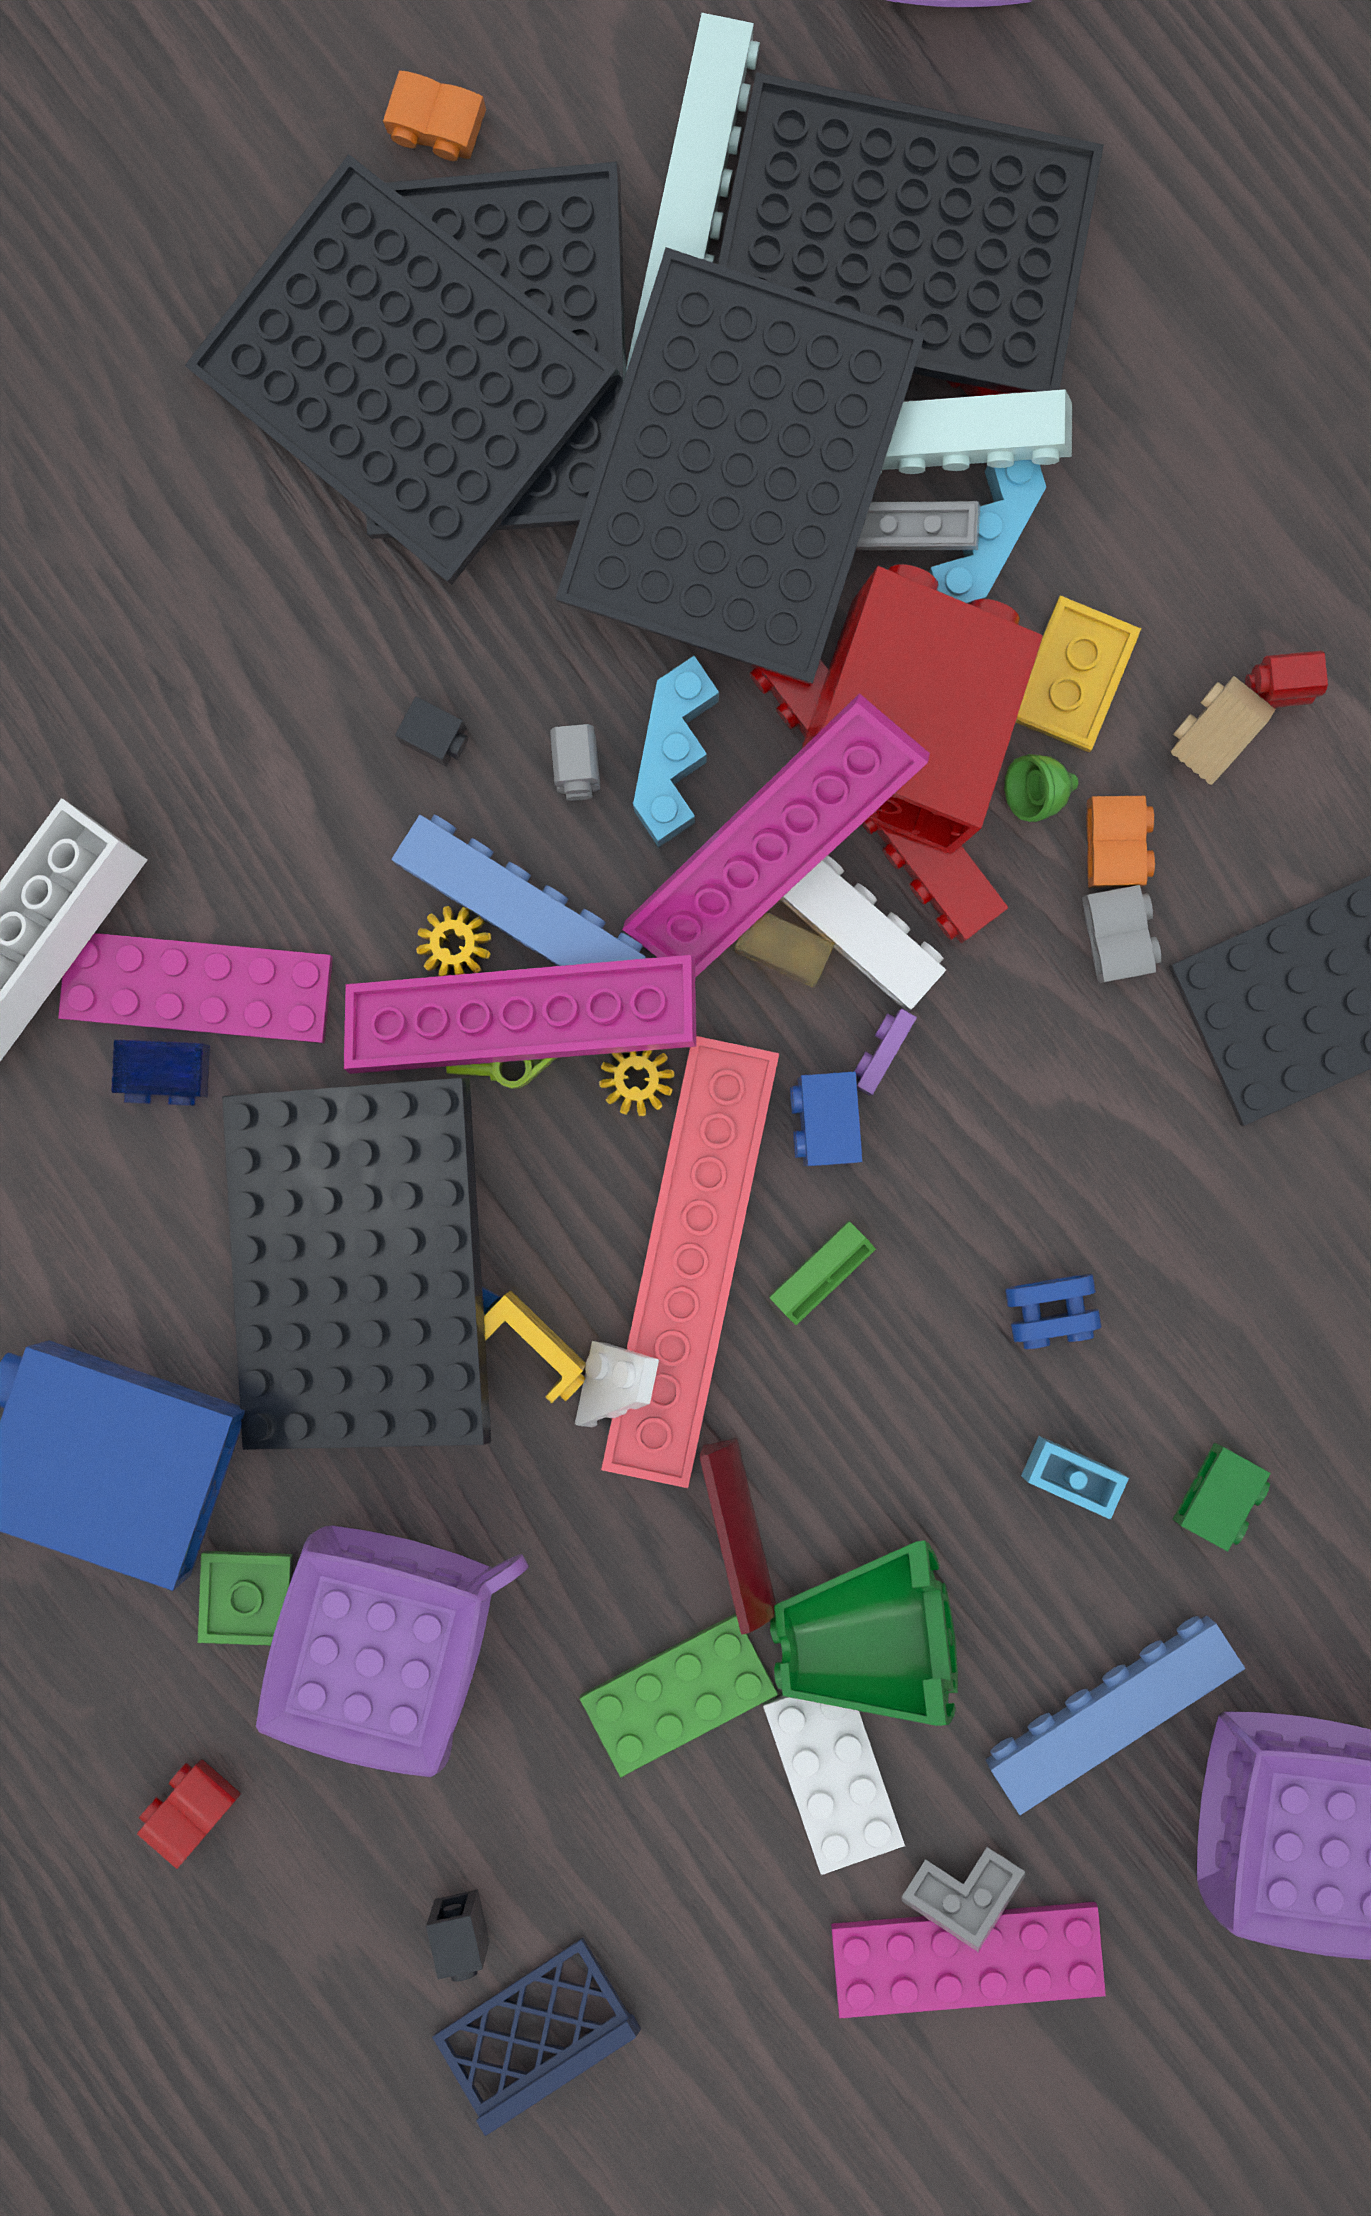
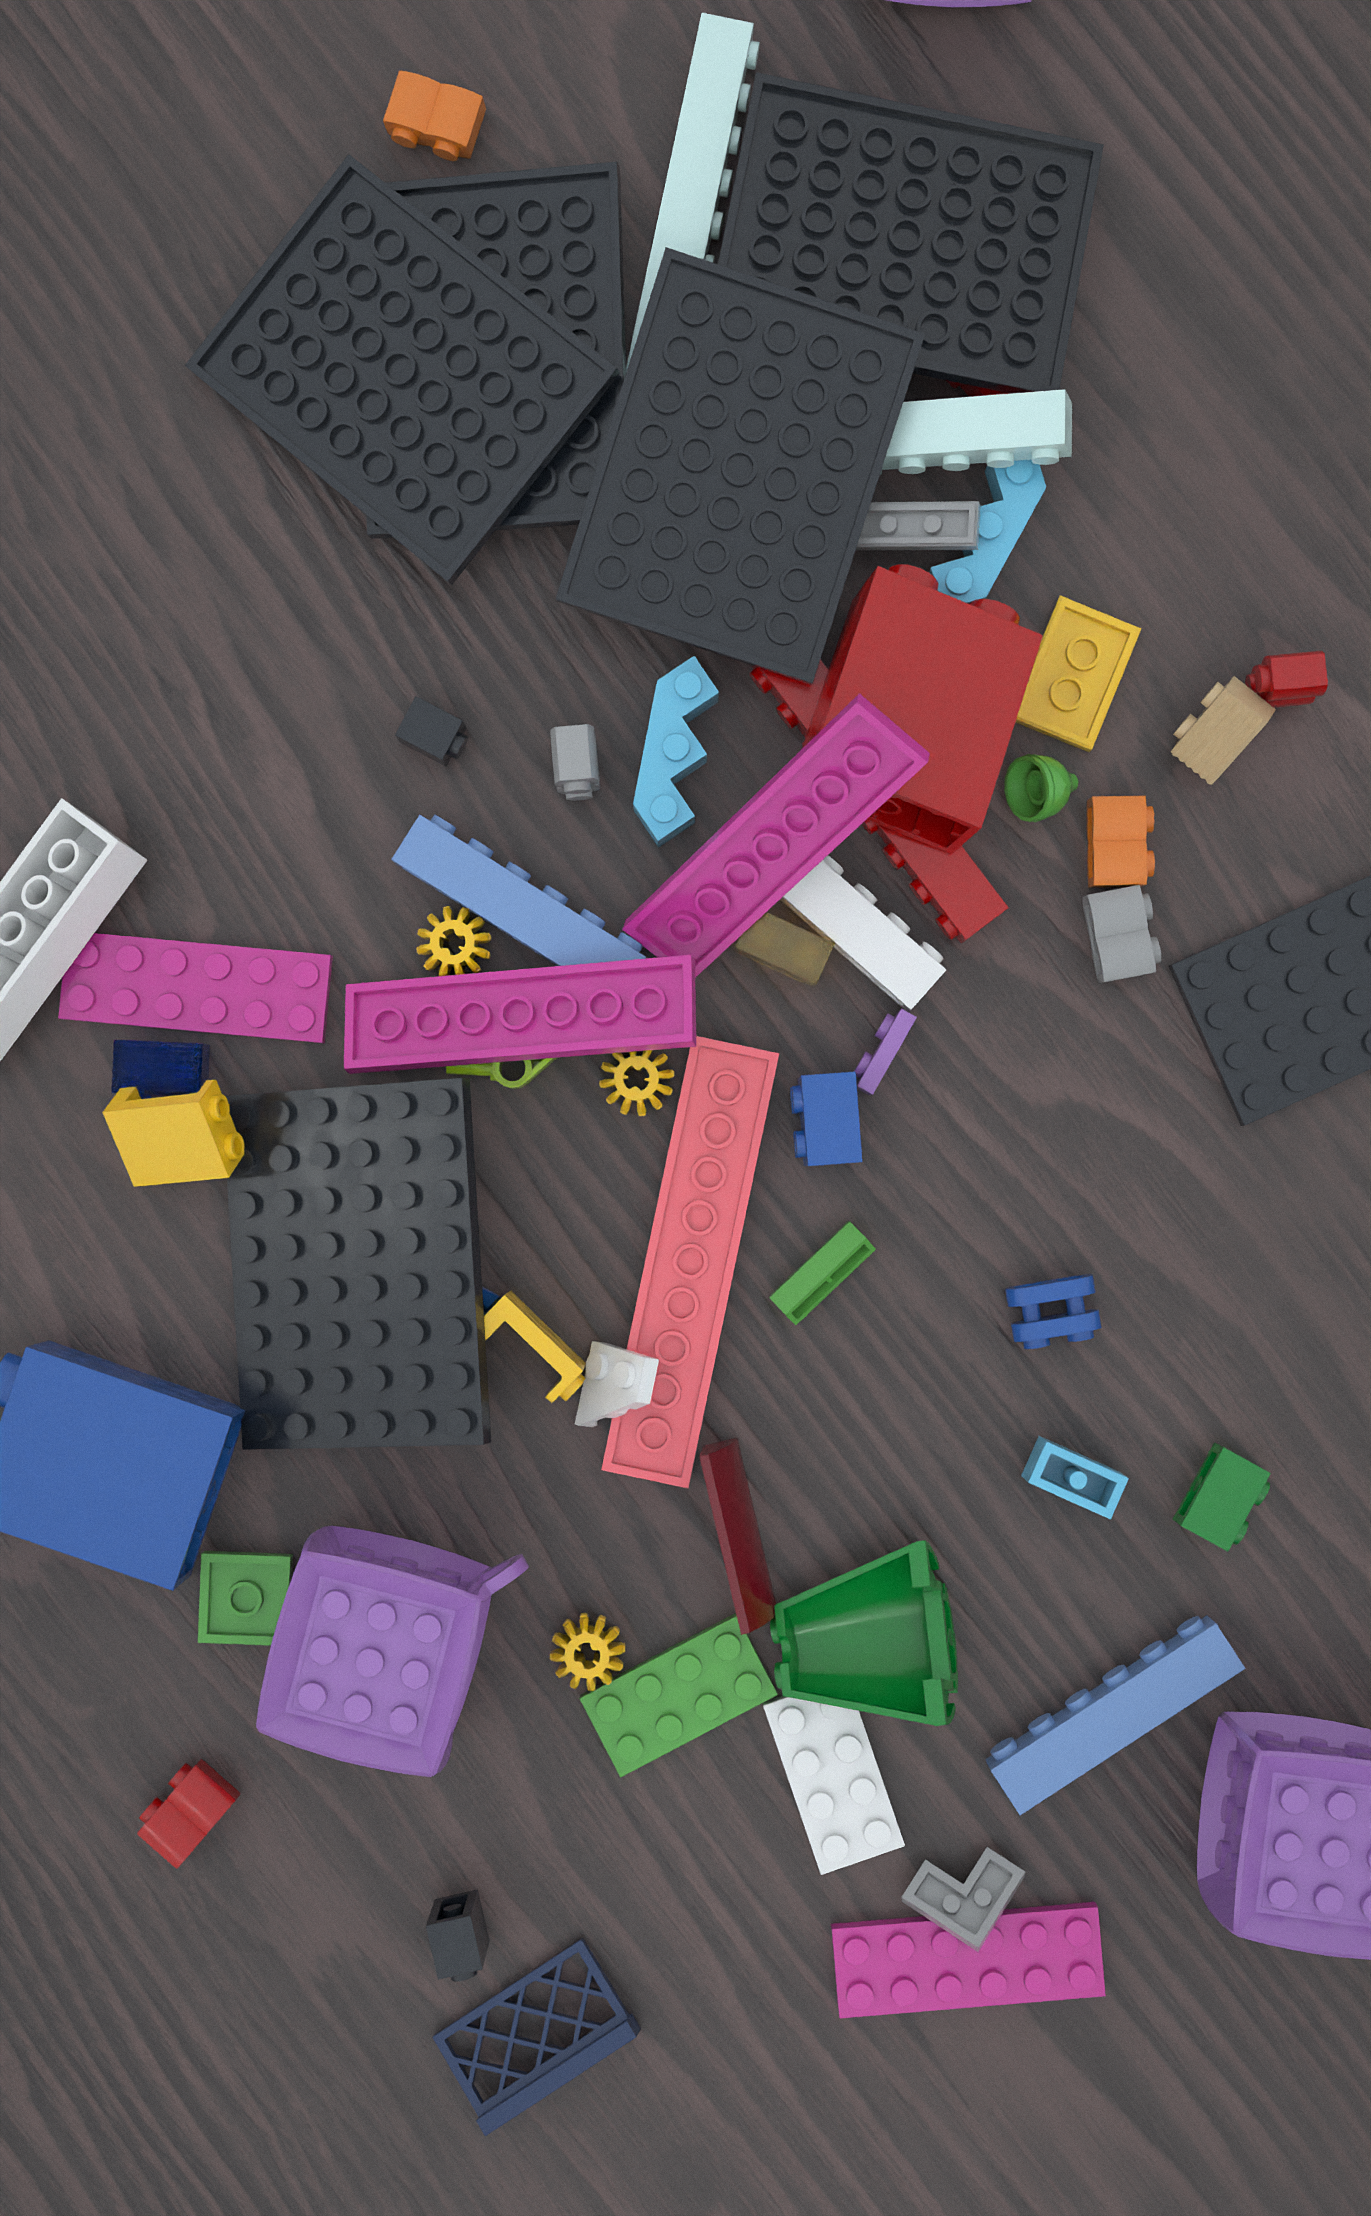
(175, 1135): none -> yellow panel
(576, 1662): none -> yellow gear

